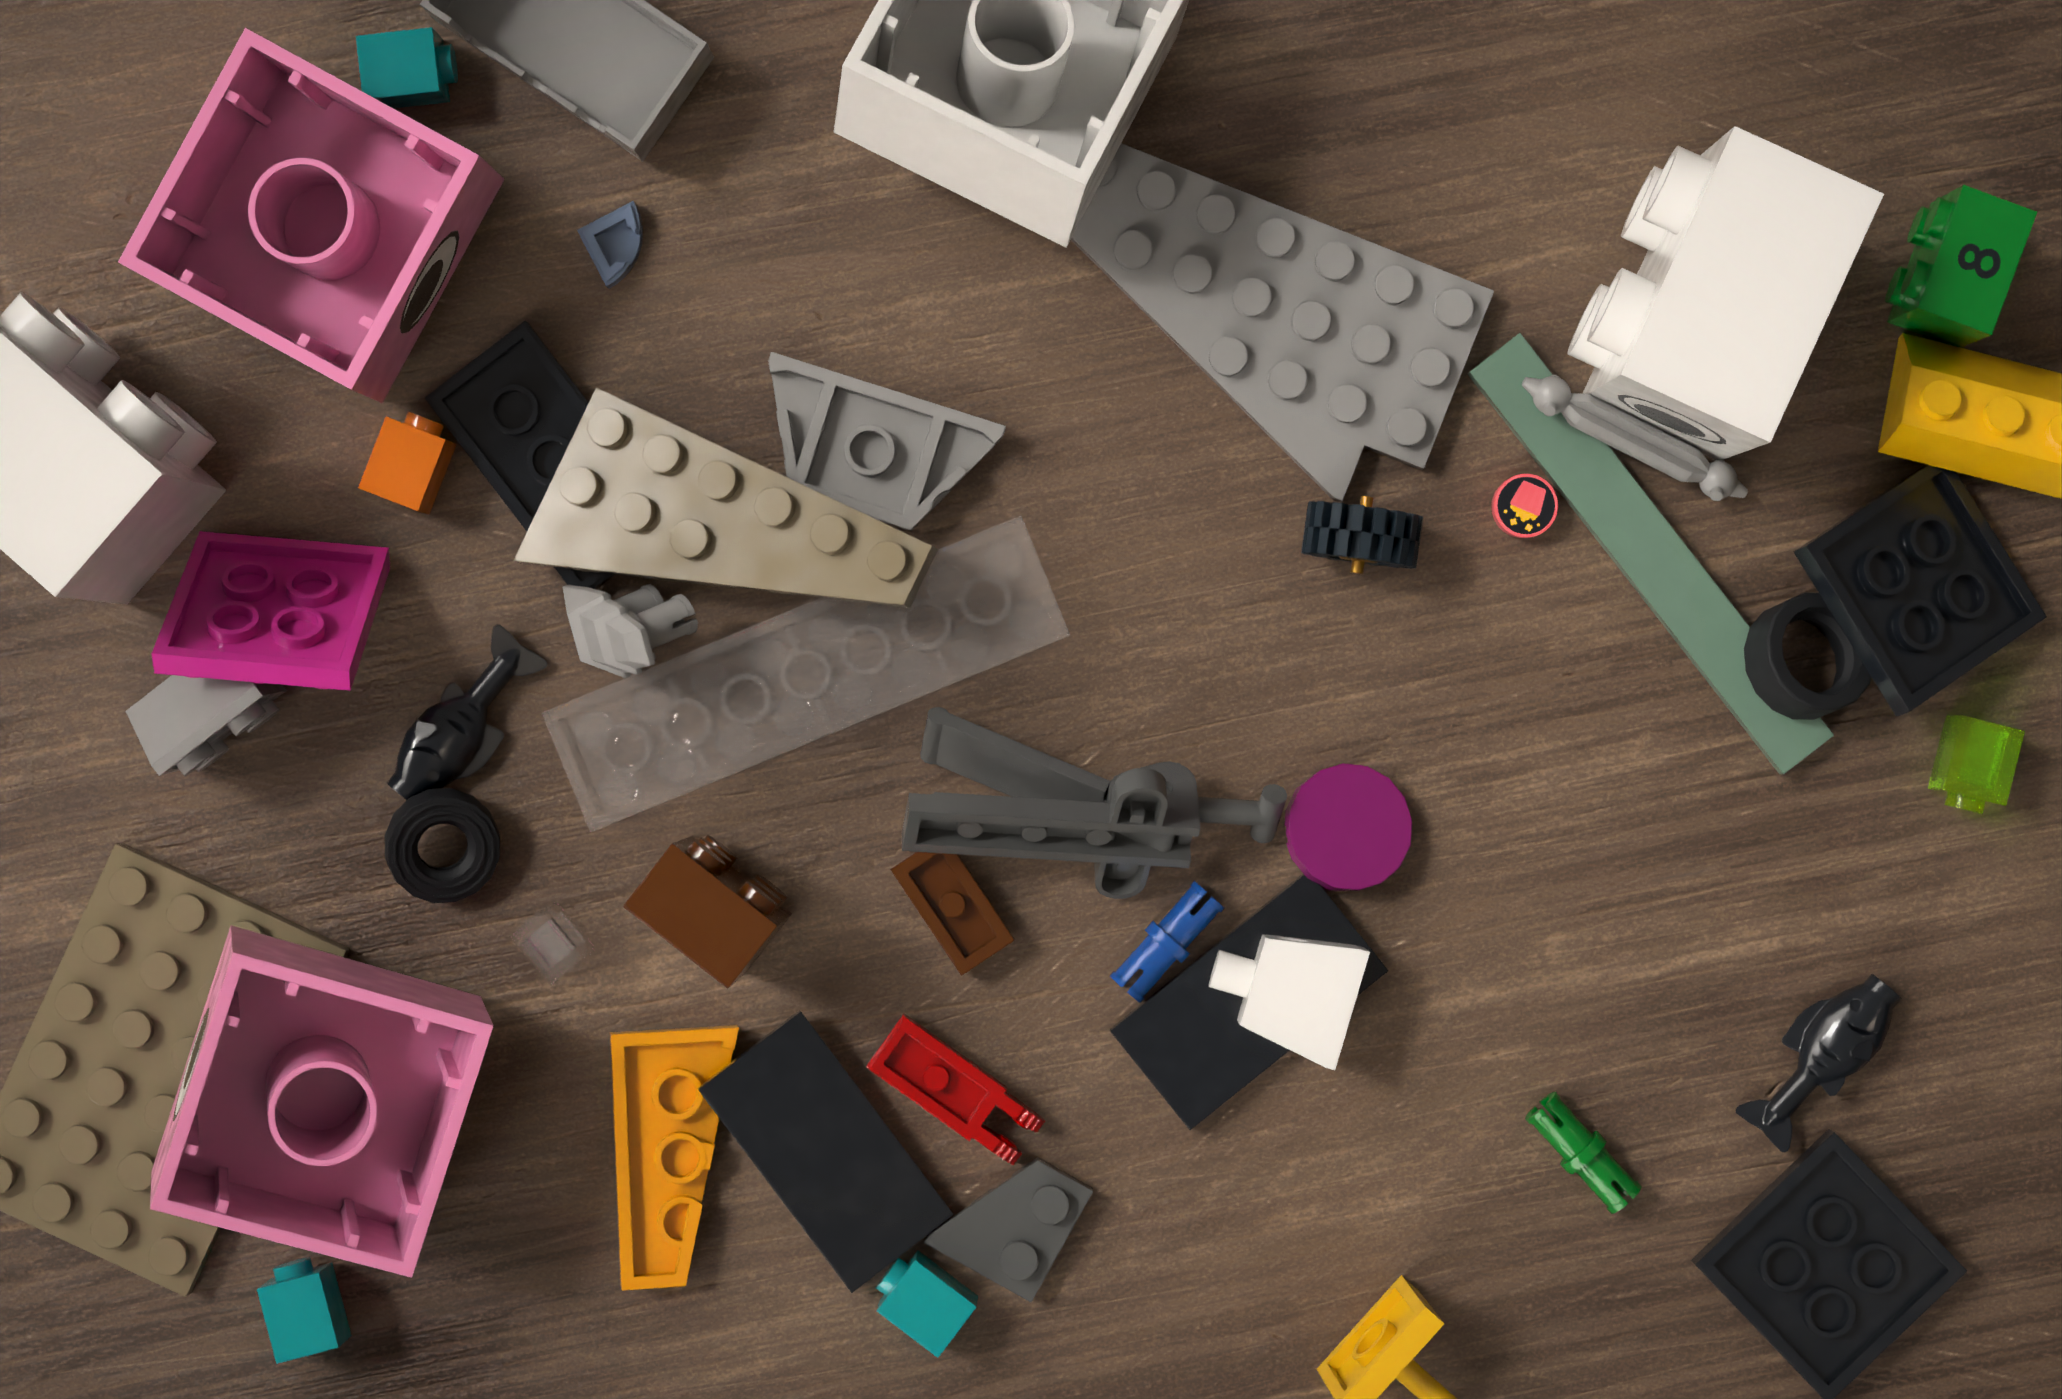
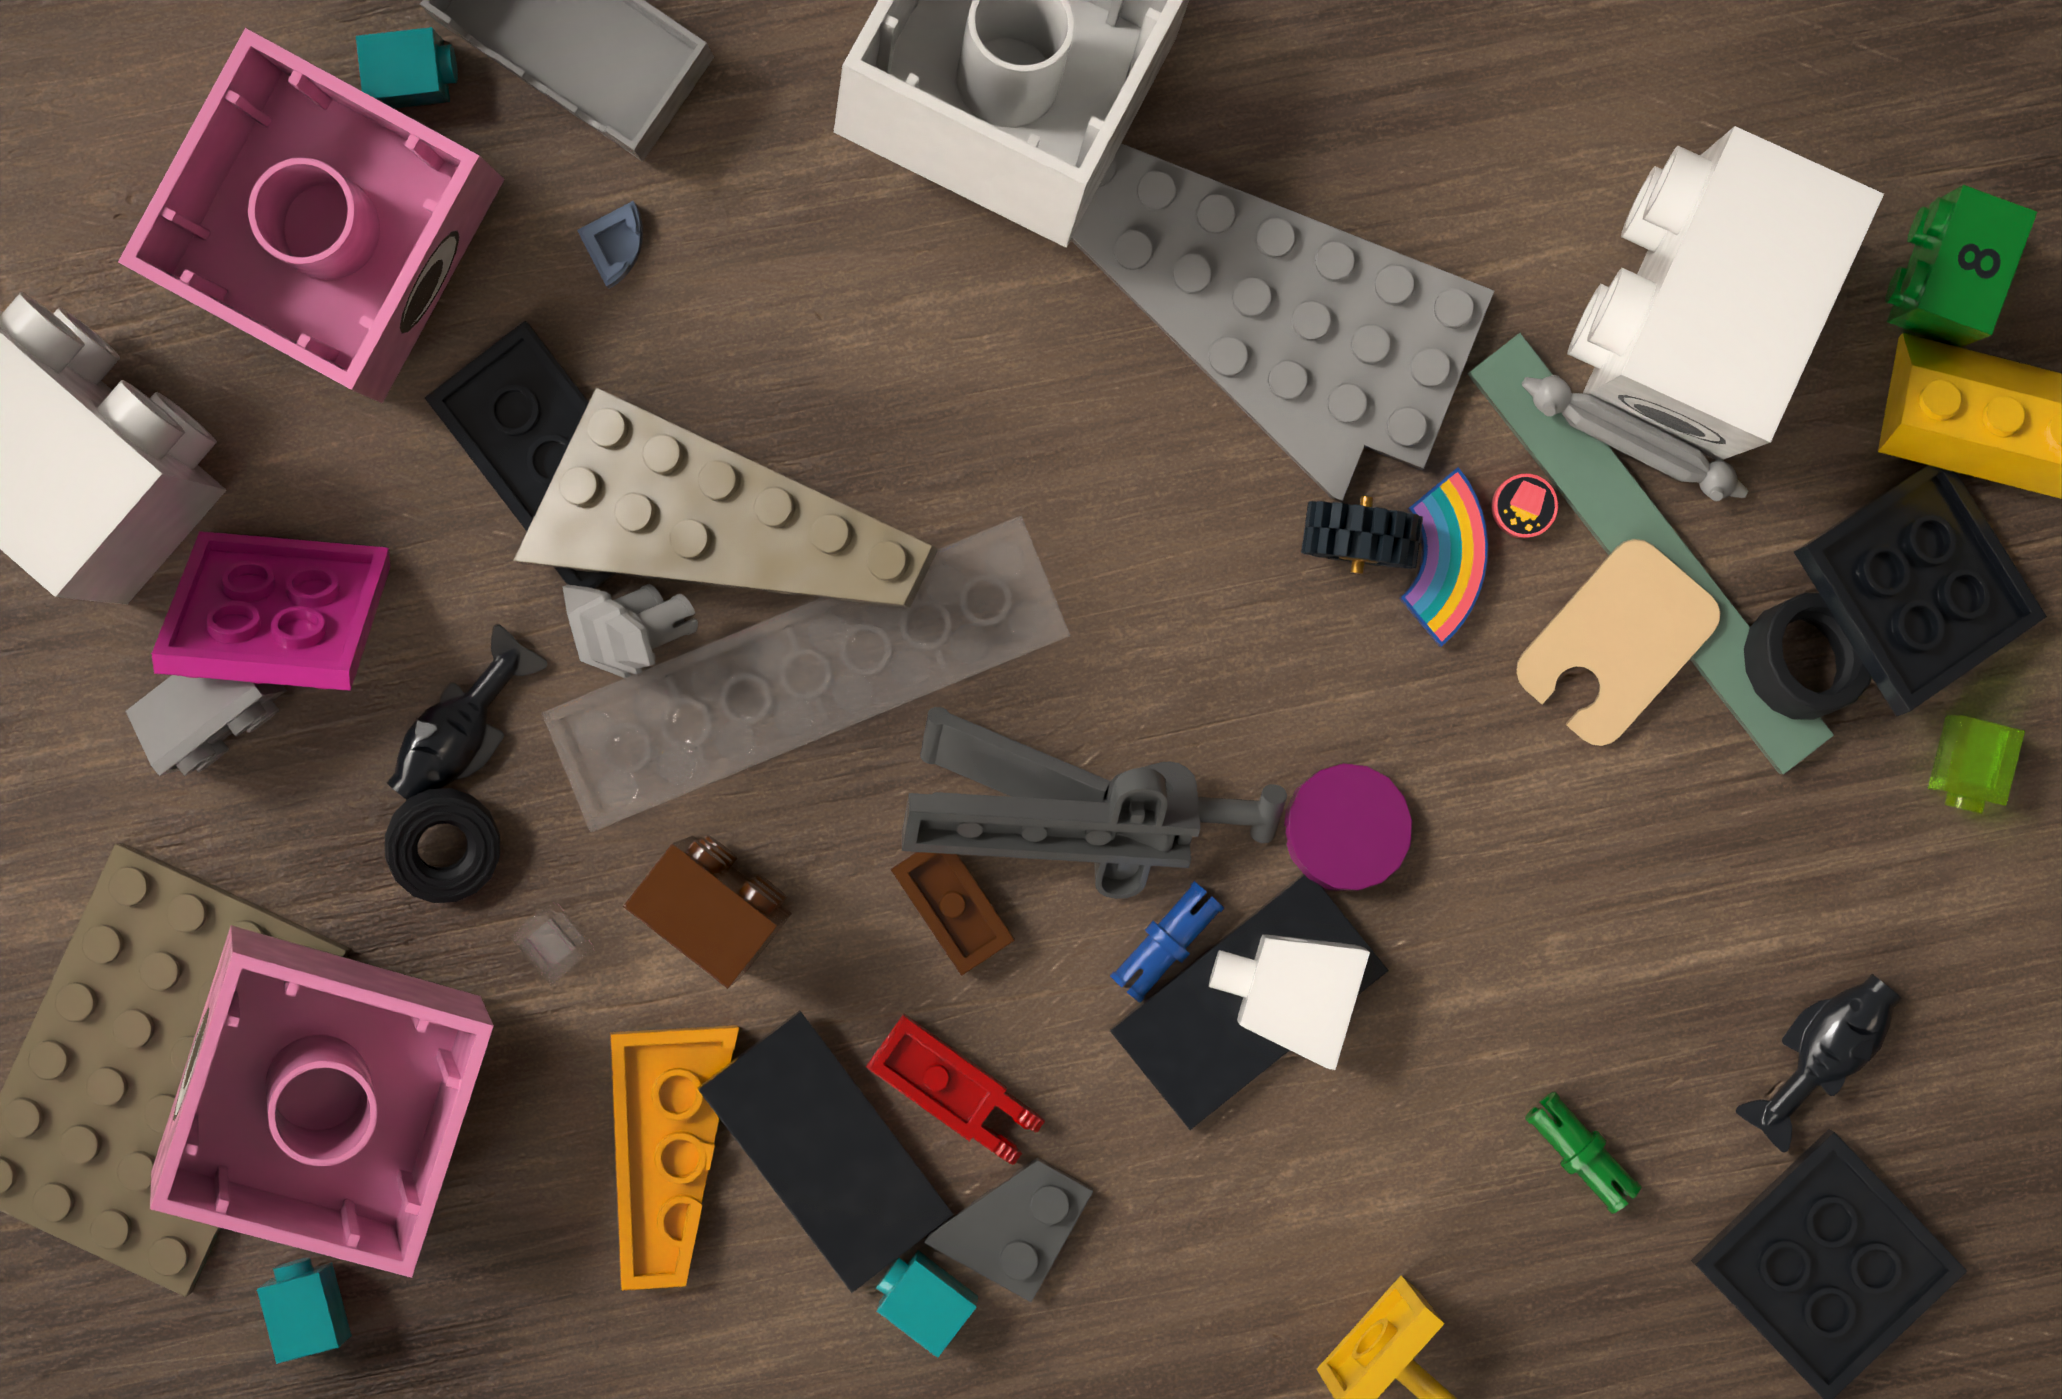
(408, 462): orange brick -> none
(873, 443): light grey wing -> none
(1451, 557): none -> tile
(1629, 627): none -> tan piece

